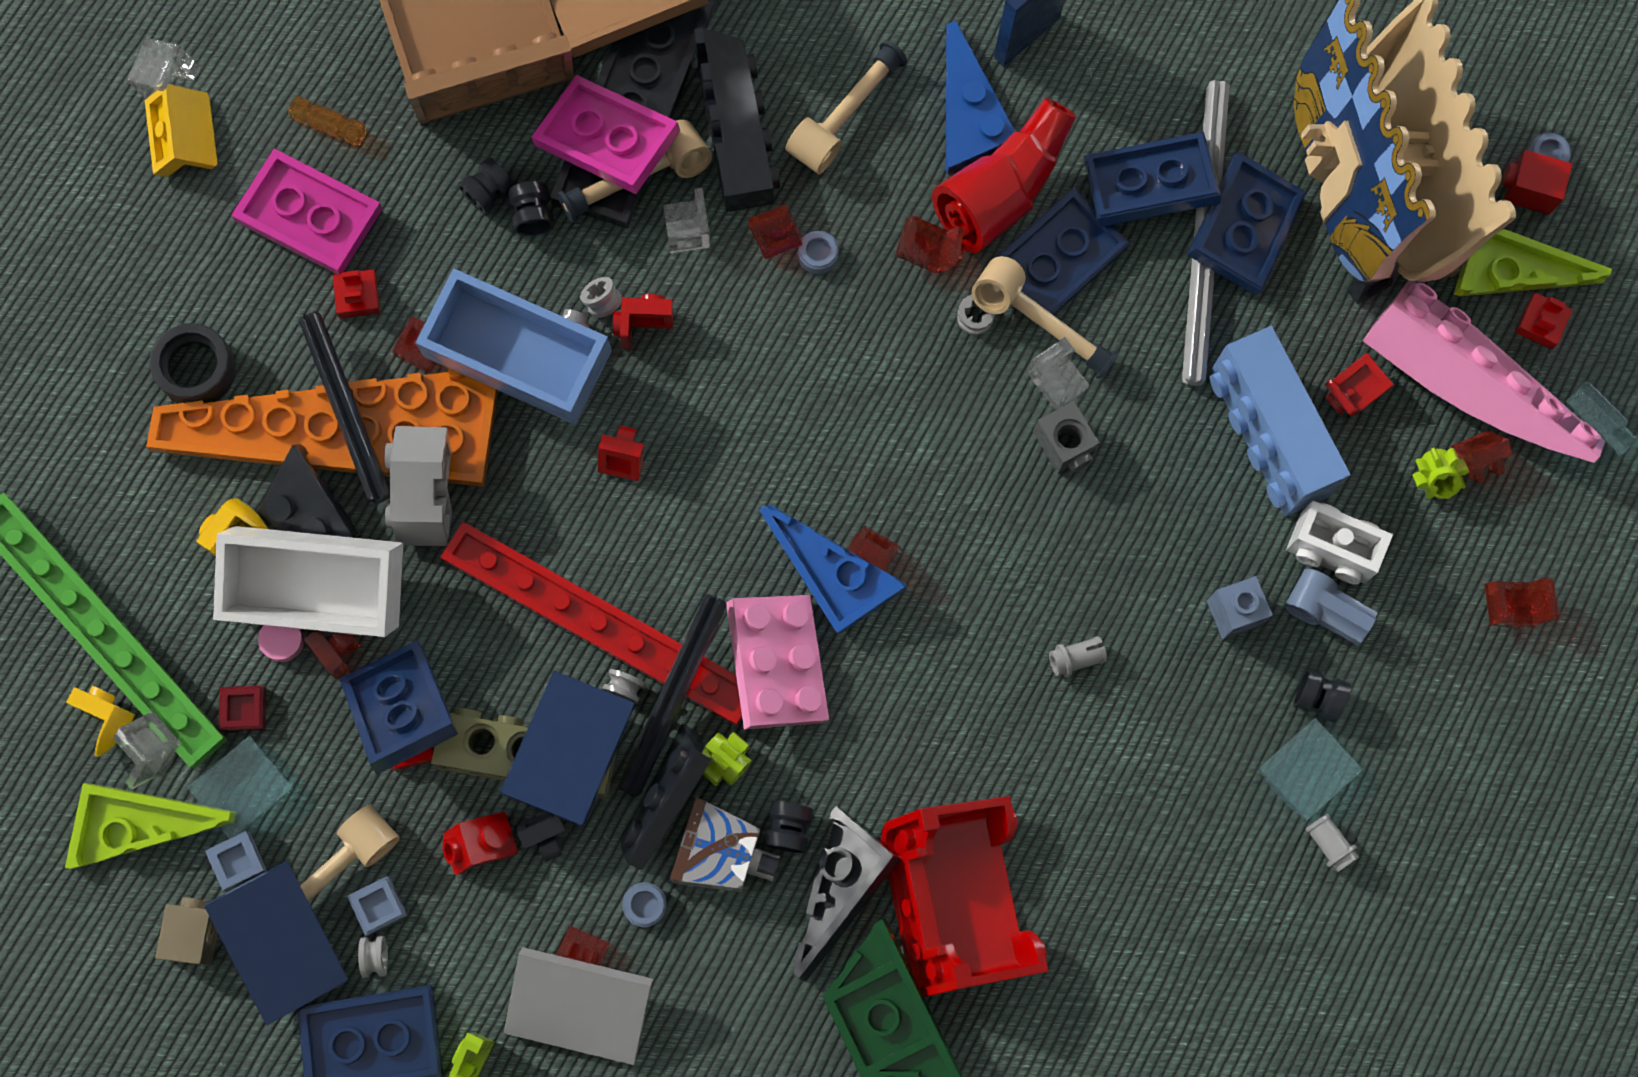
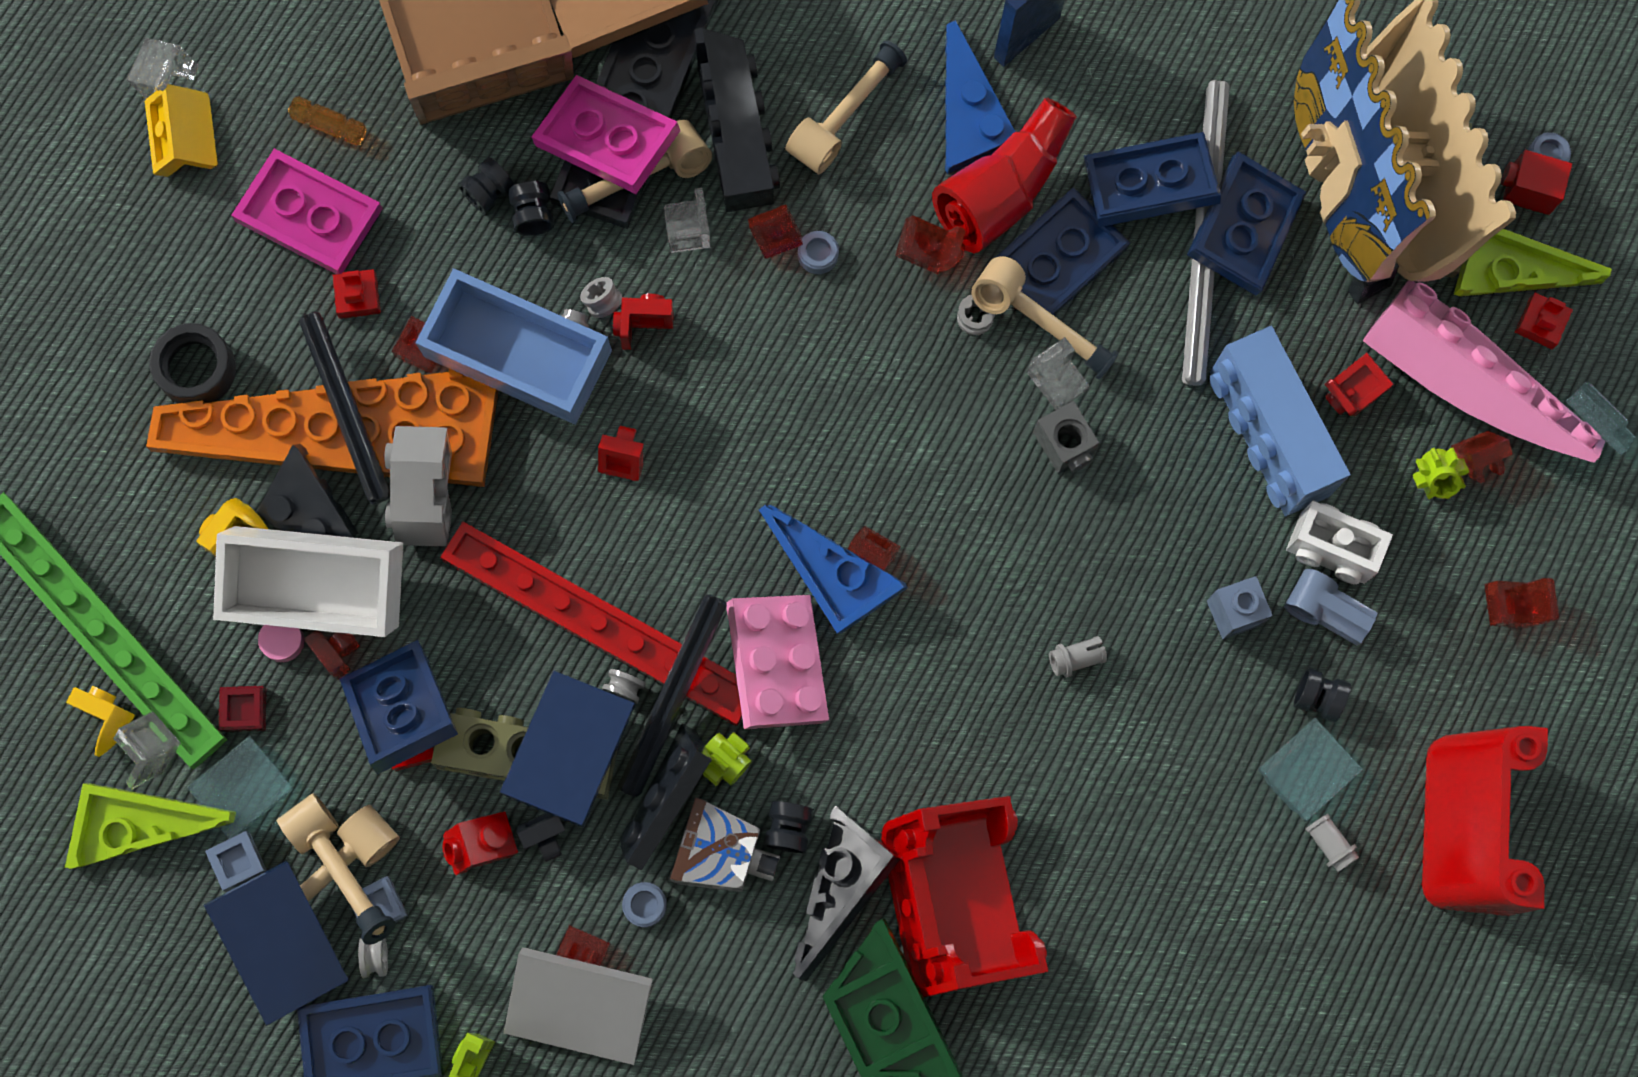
(187, 933): dark tan brick -> none
(310, 827): none -> tan piece
(1470, 822): none -> red windscreen

